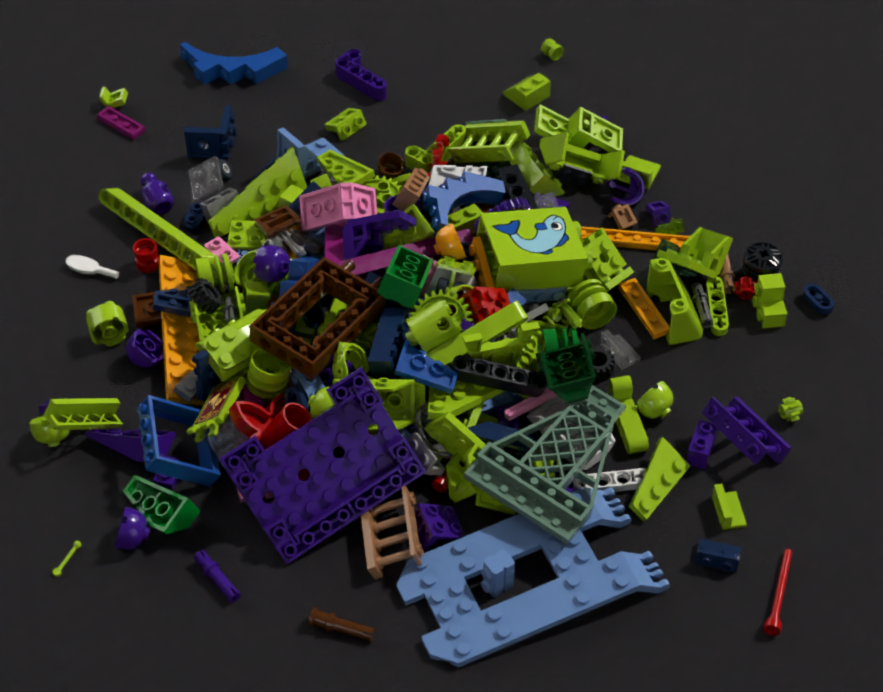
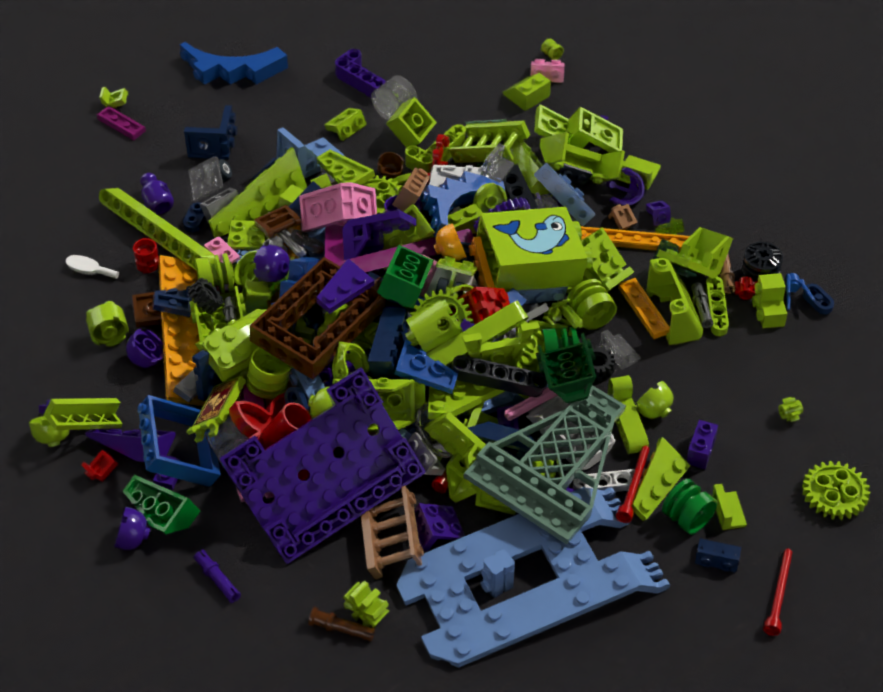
(57, 571): lime hinge -> none
(100, 466): none -> red bracket
(344, 286): none -> dark purple wing
(365, 604): none -> lime gear
(391, 95): none -> clear wheel
(411, 122): none -> lime brick
(488, 196): none -> lime tile
(495, 165): none -> clear panel
(551, 70): none -> bright pink bracket
(569, 197): none -> medium blue bracket
(625, 511): none -> red piece
(689, 506): none -> green wheel
(746, 430): dark purple fence -> none
(793, 284): none -> blue plant
(836, 490): none -> lime gear

